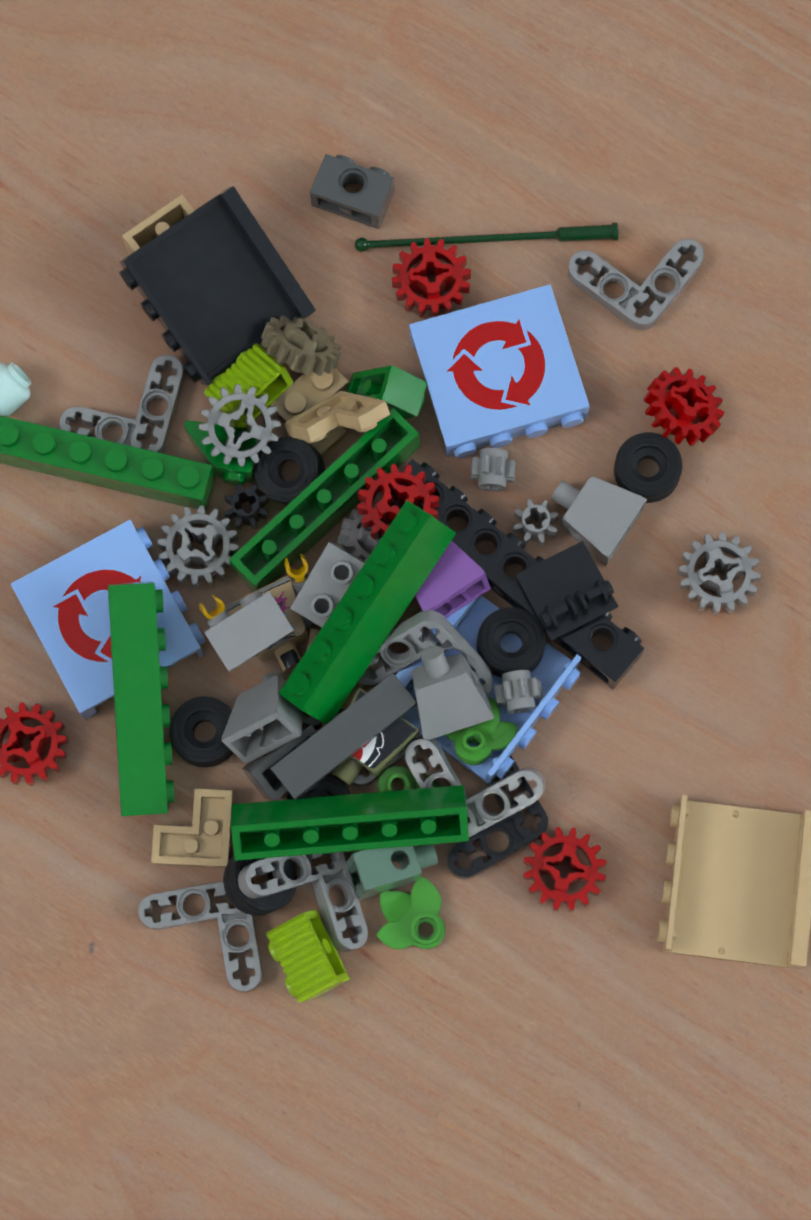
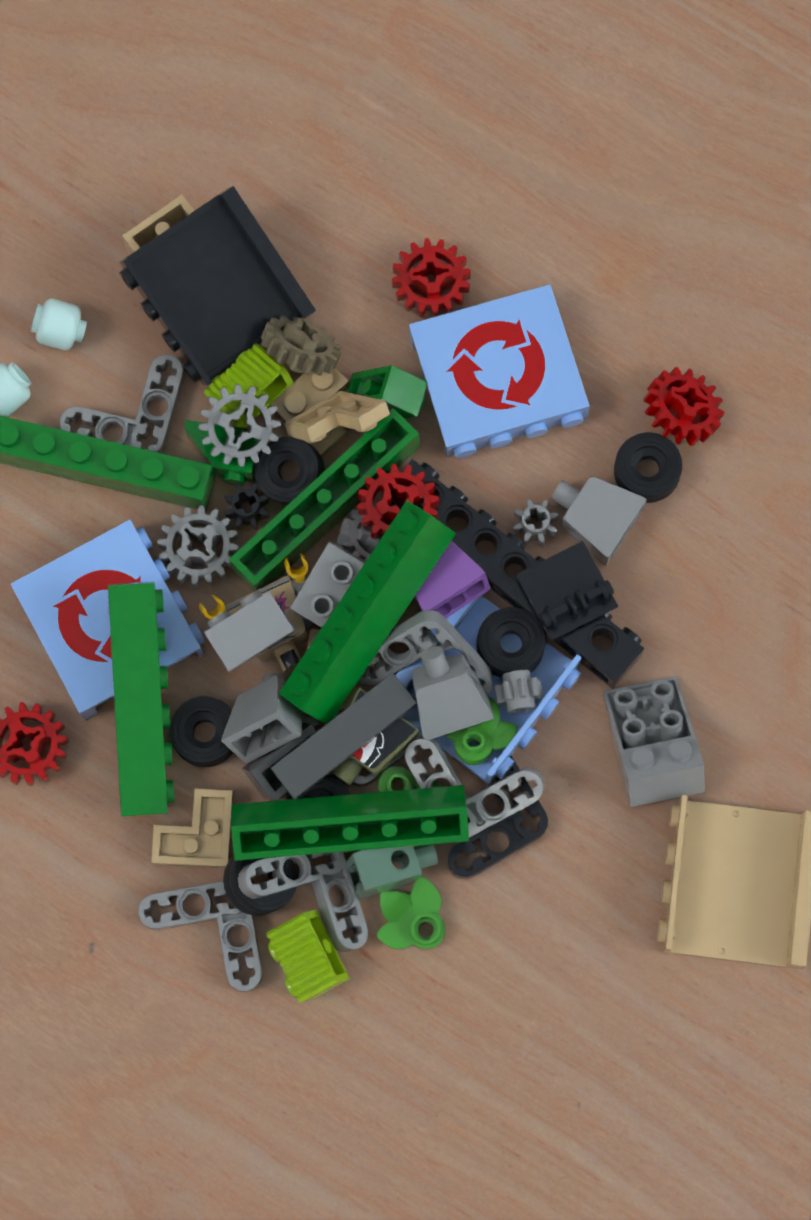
(58, 324): none -> light aqua head
(364, 206): dark grey brick -> none
(493, 469): light grey gear -> none
(546, 866): red gear -> none
(562, 234): dark green piece -> none
(633, 294): light grey beam -> none
(654, 741): none -> light grey slope
(724, 588): light grey gear -> none

